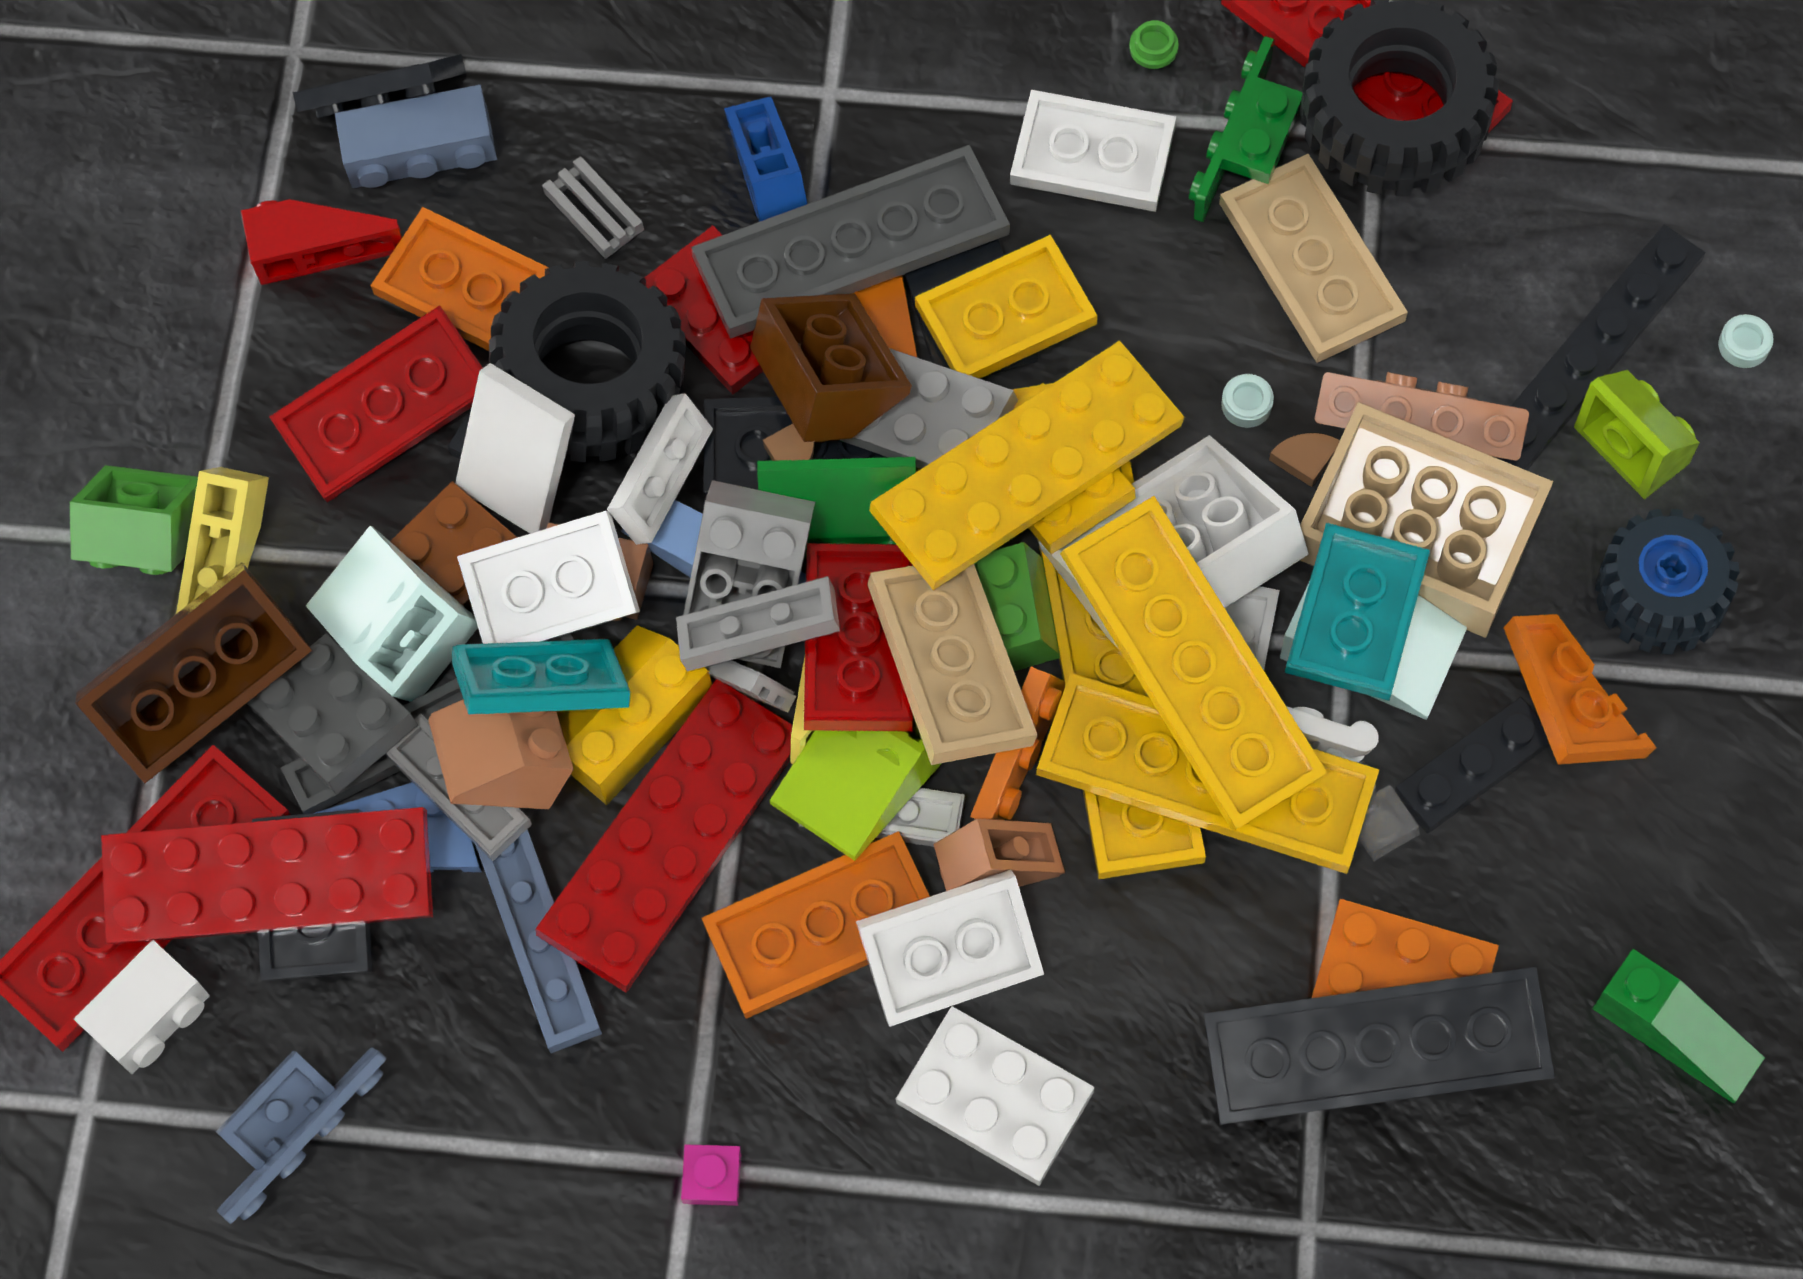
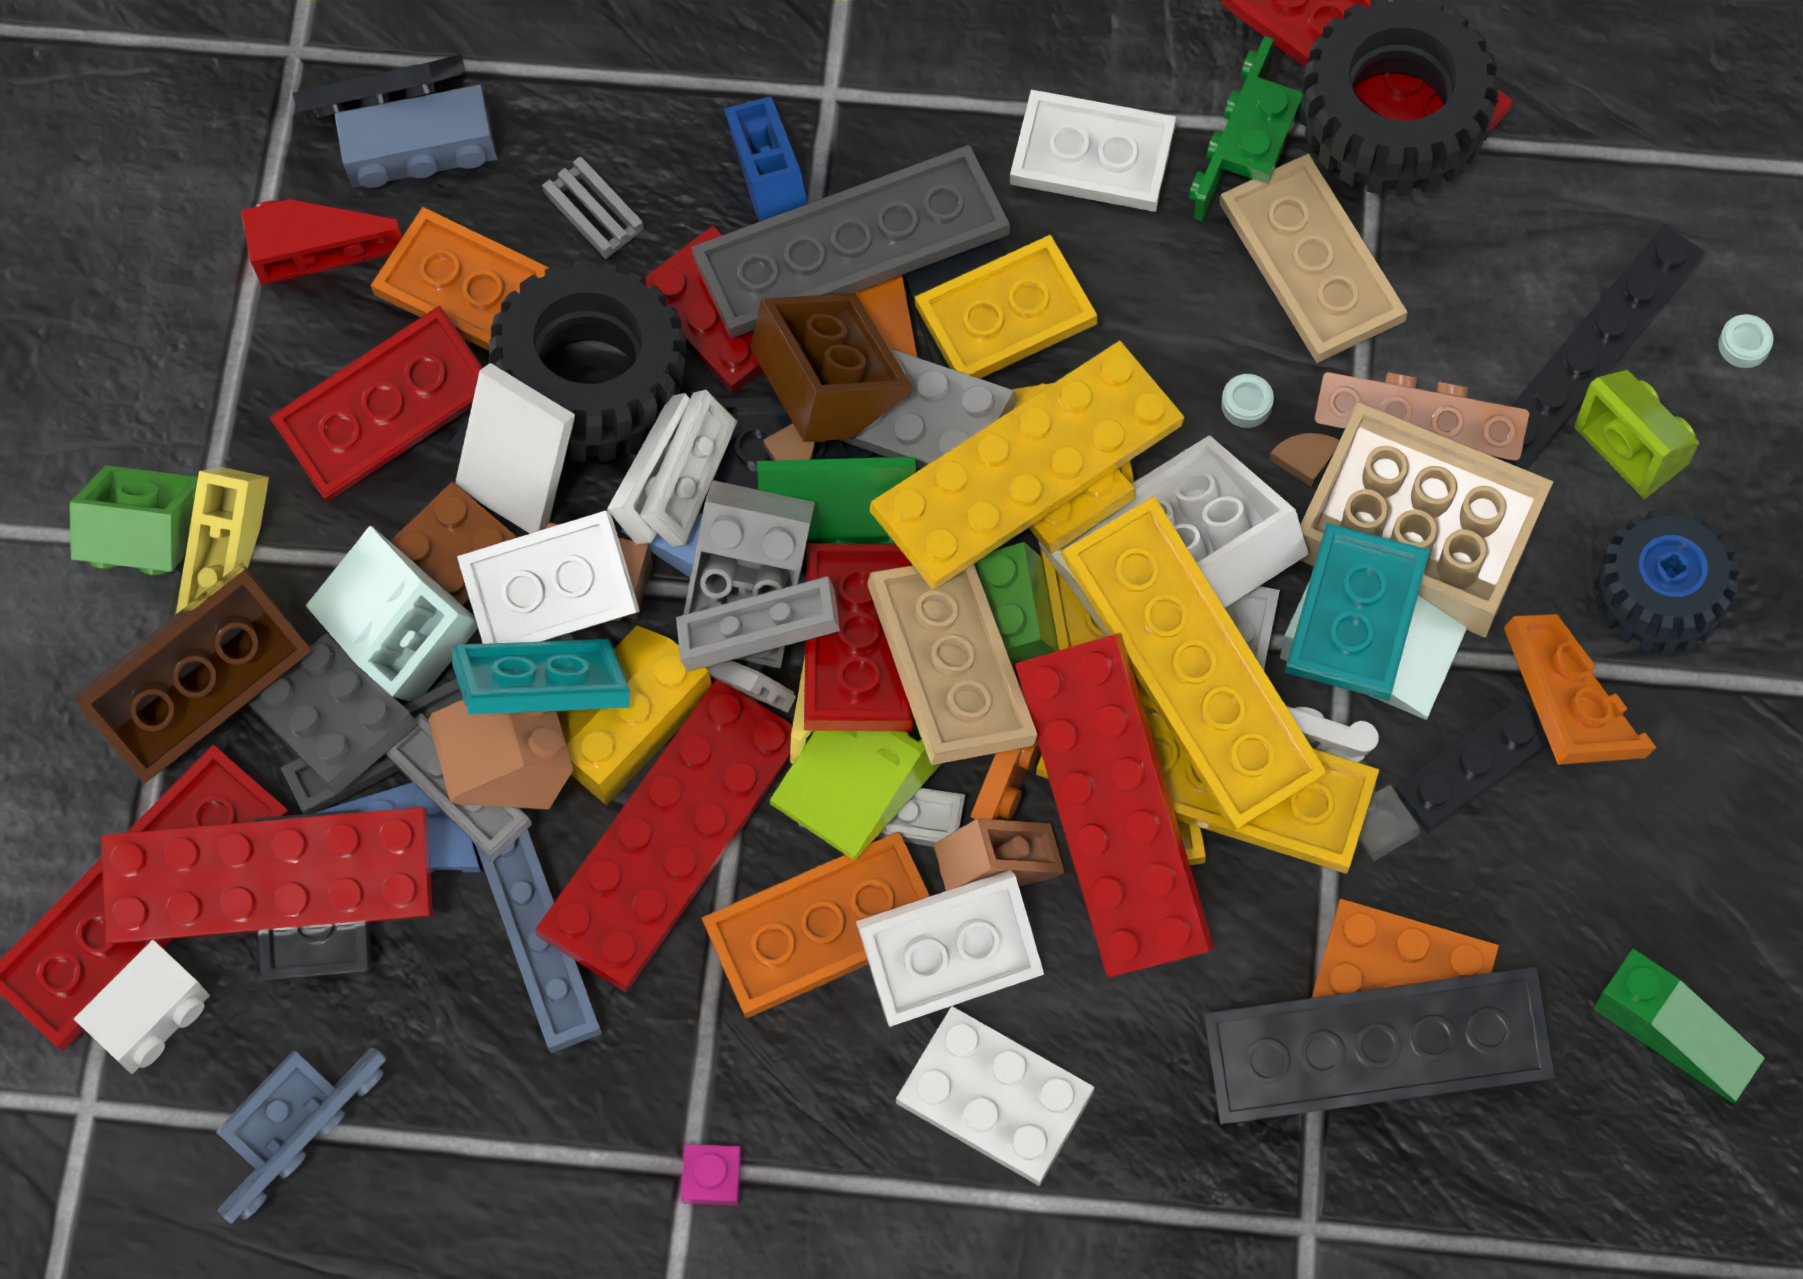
(688, 468): none -> white tile
(1114, 806): none -> red plate
(1153, 45): bright green plate -> none

